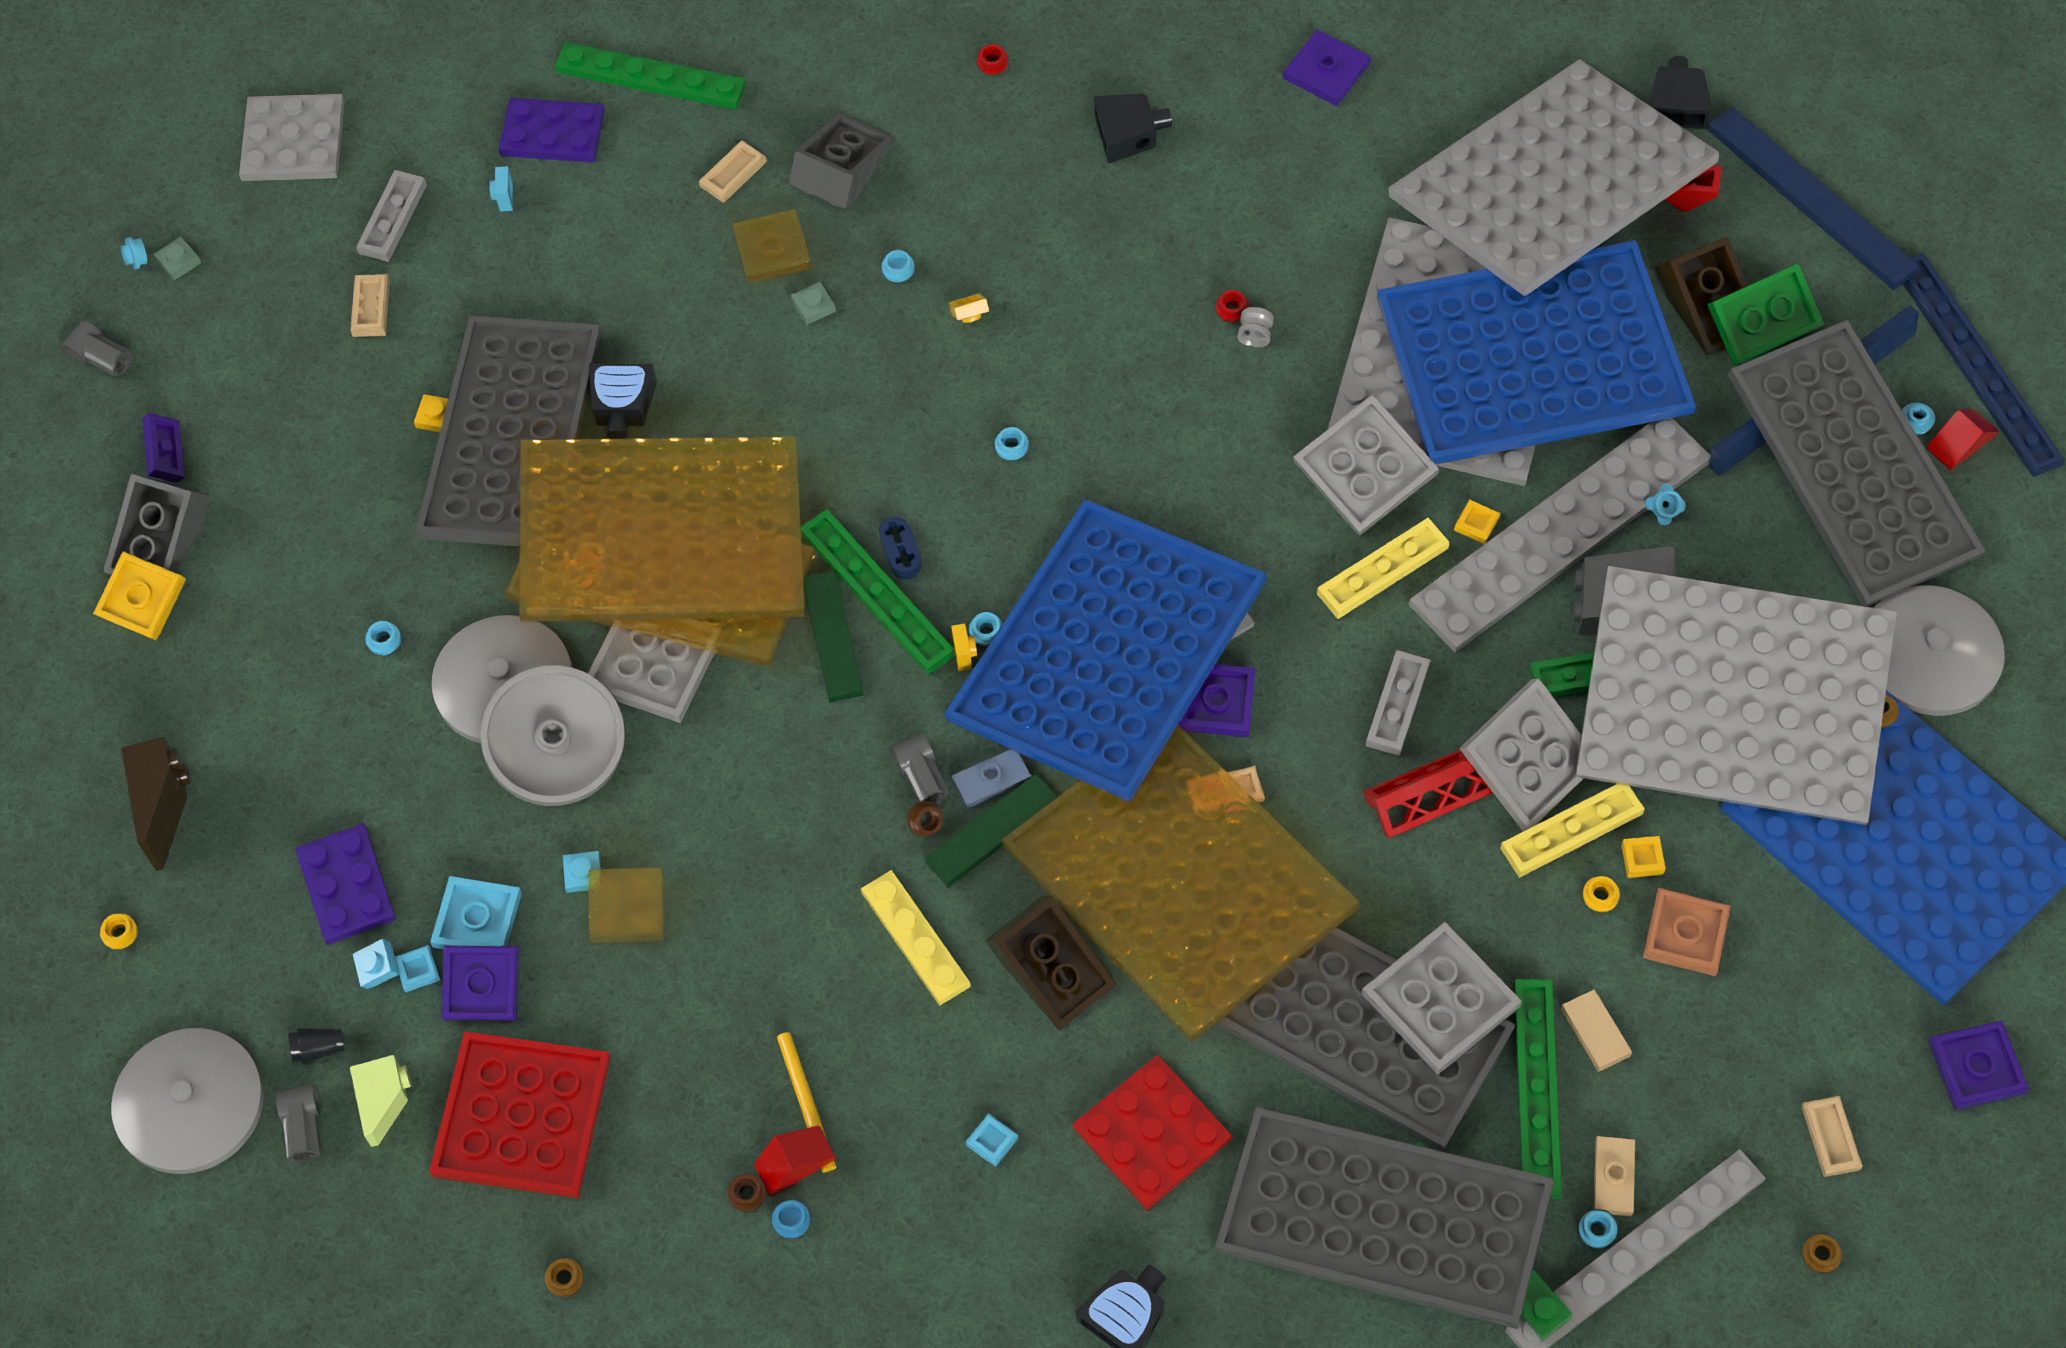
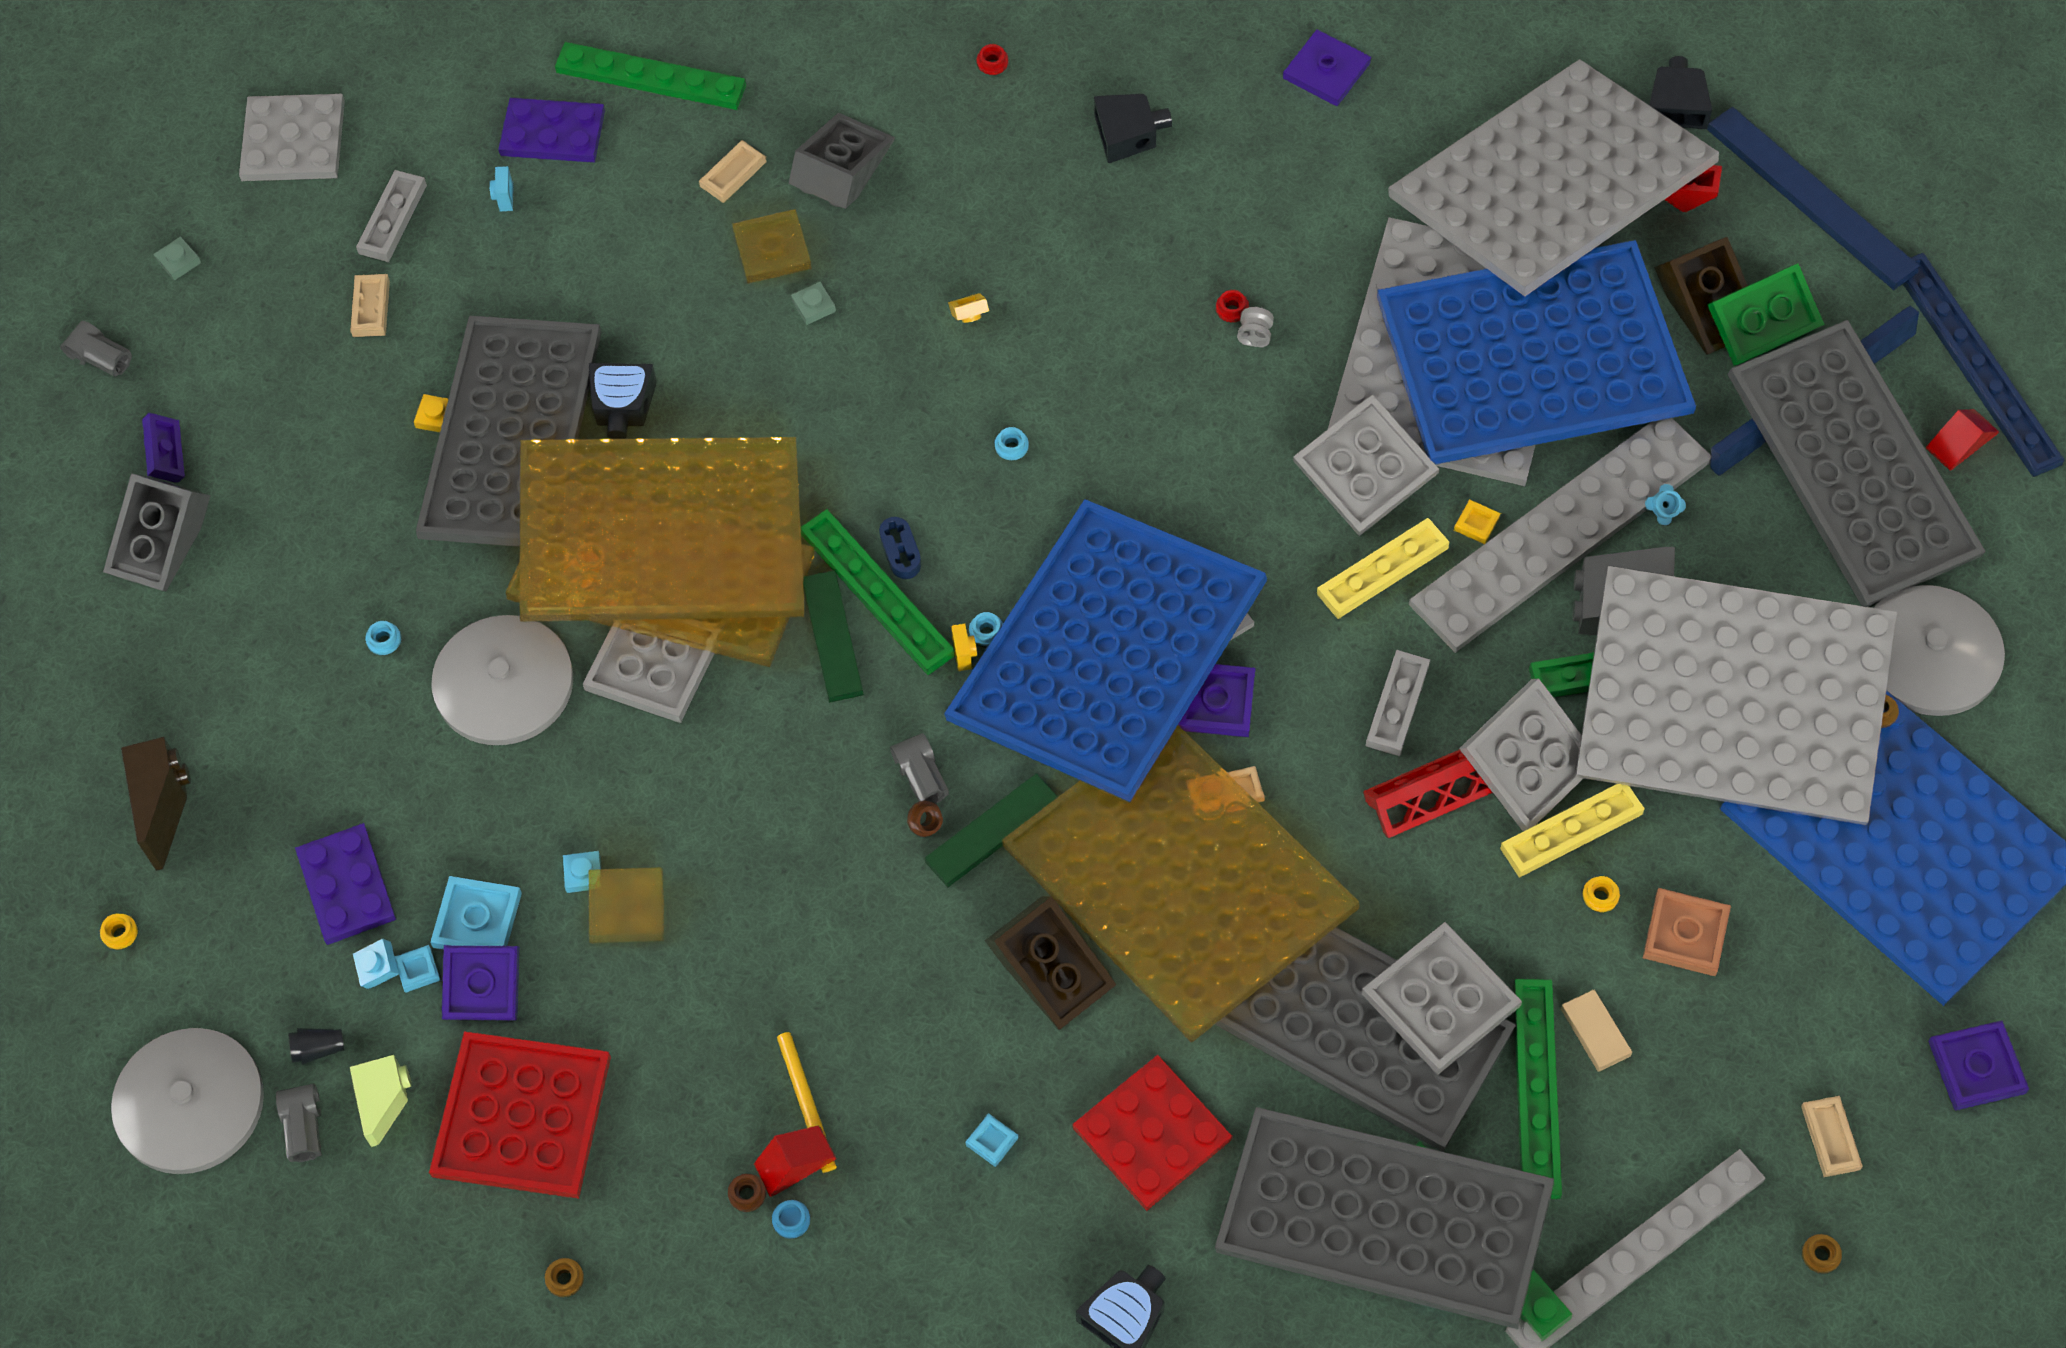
(134, 252): medium azure plate -> none
(139, 596): yellow plate -> none
(552, 735): light grey dish -> none
(898, 266): medium azure plate -> none
(915, 937): light yellow plate -> none
(990, 778): sand blue plate -> none
(1605, 1220): medium azure plate -> none
(1614, 1175): tan plate -> none
(1643, 857): yellow plate -> none
(1923, 425): medium azure plate -> none

